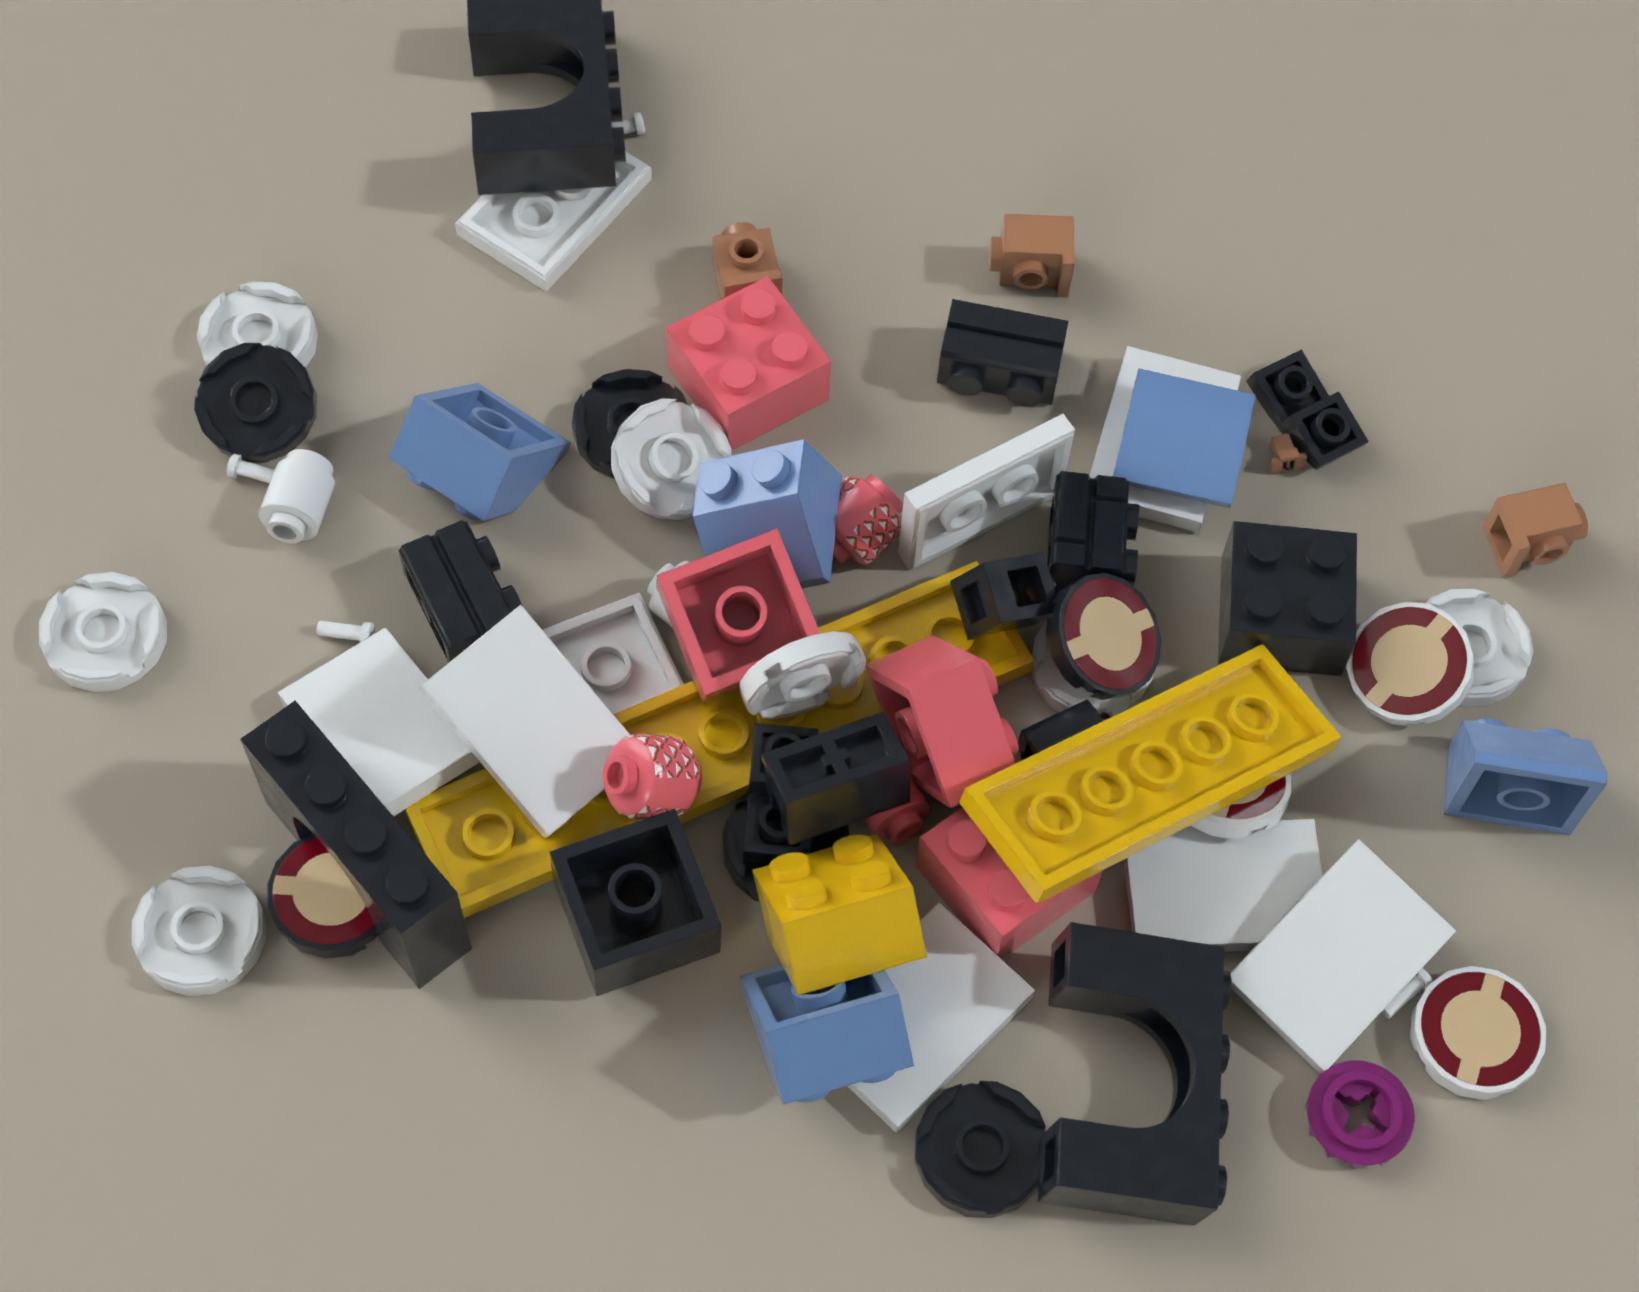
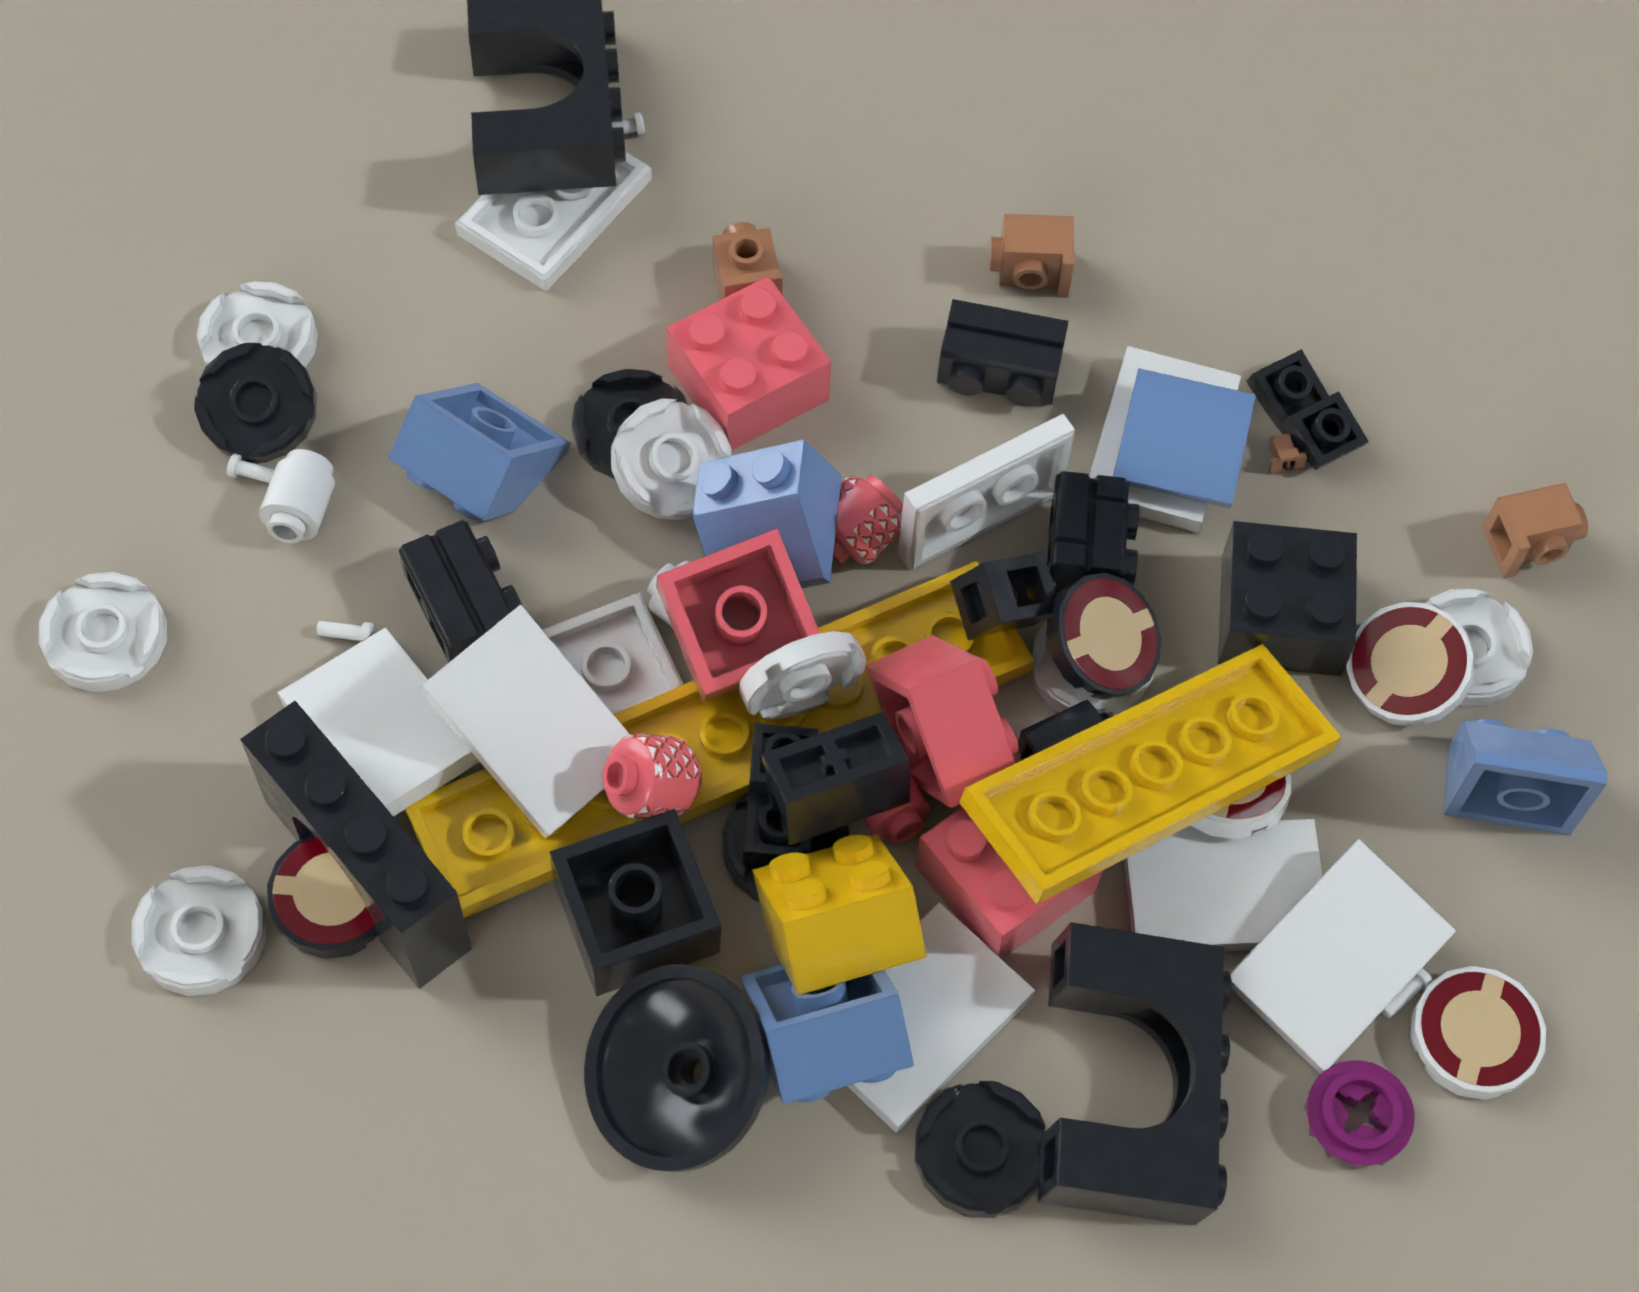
(645, 1061): none -> black dish

